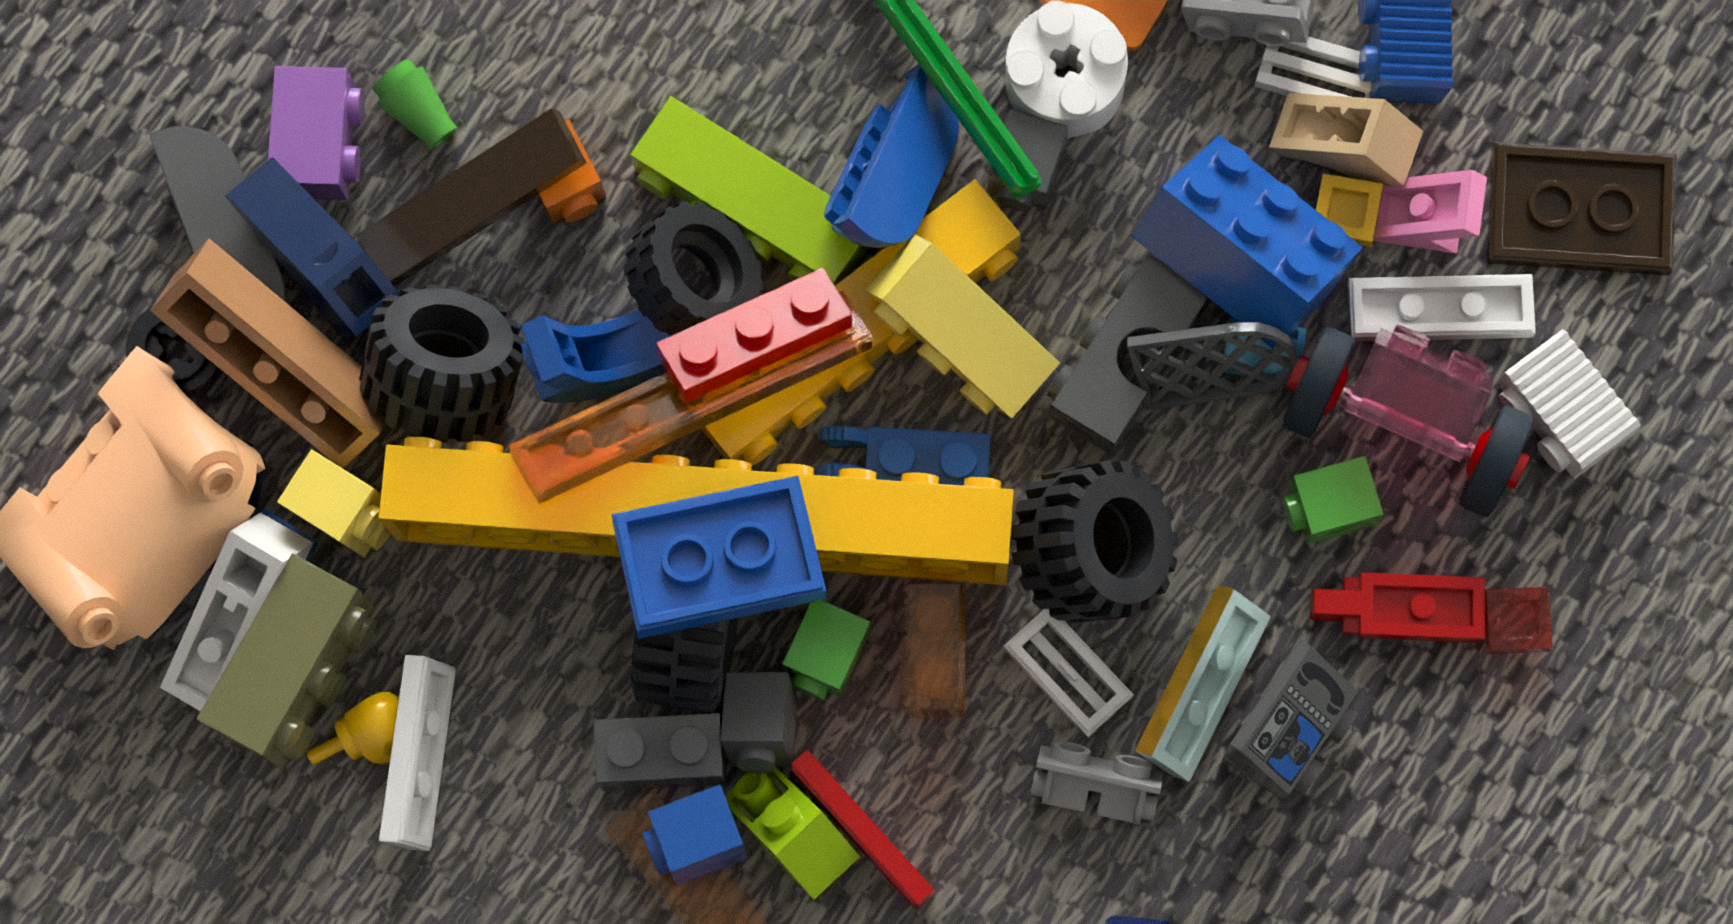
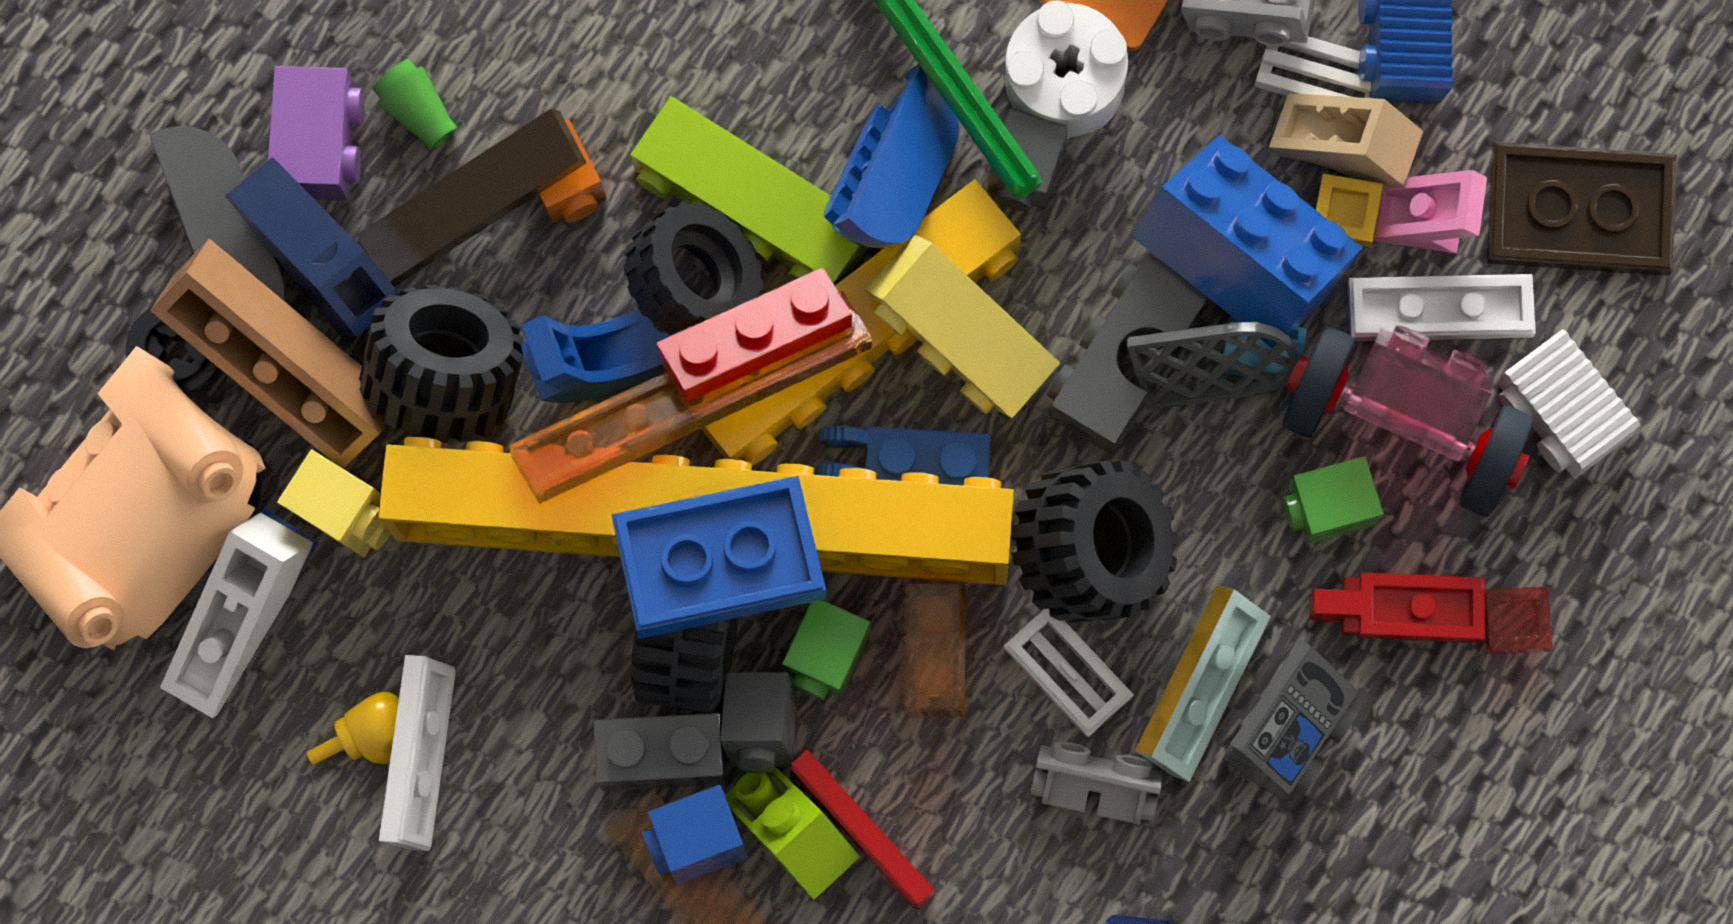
(289, 663): olive brick -> none

